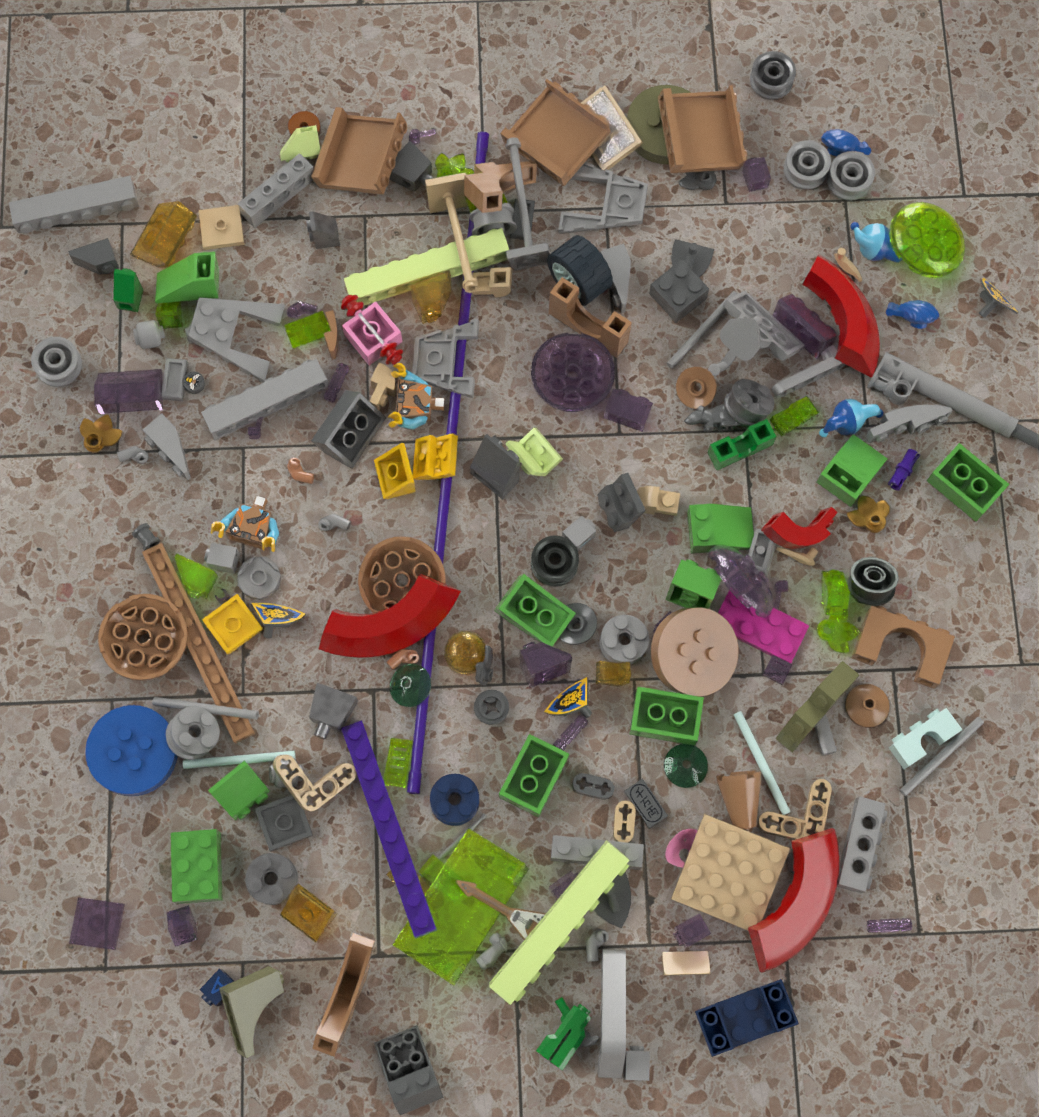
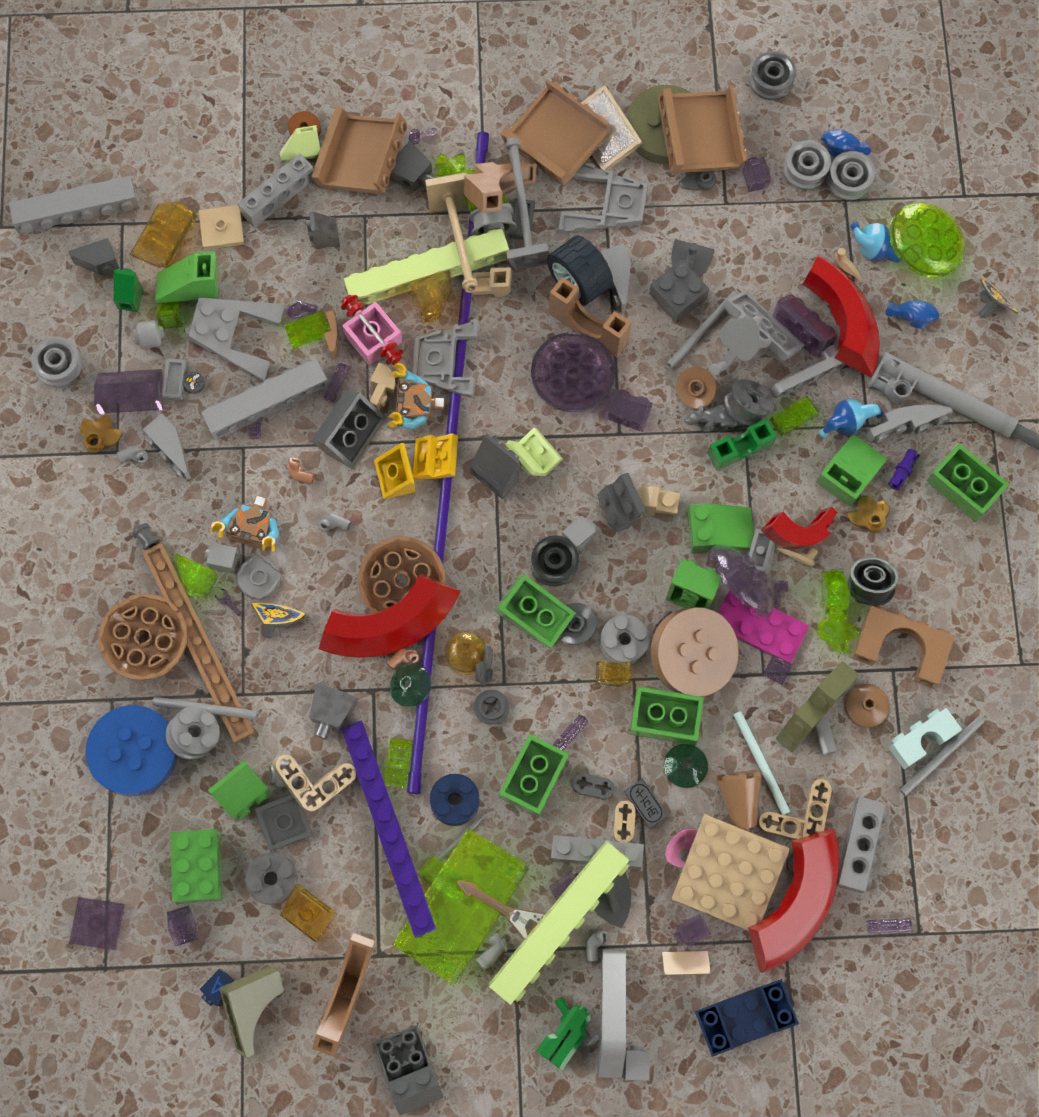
(232, 624): yellow plate -> none
(233, 760): light aqua piece -> none
(543, 663): clear purple slope -> none
(571, 700): shield -> none

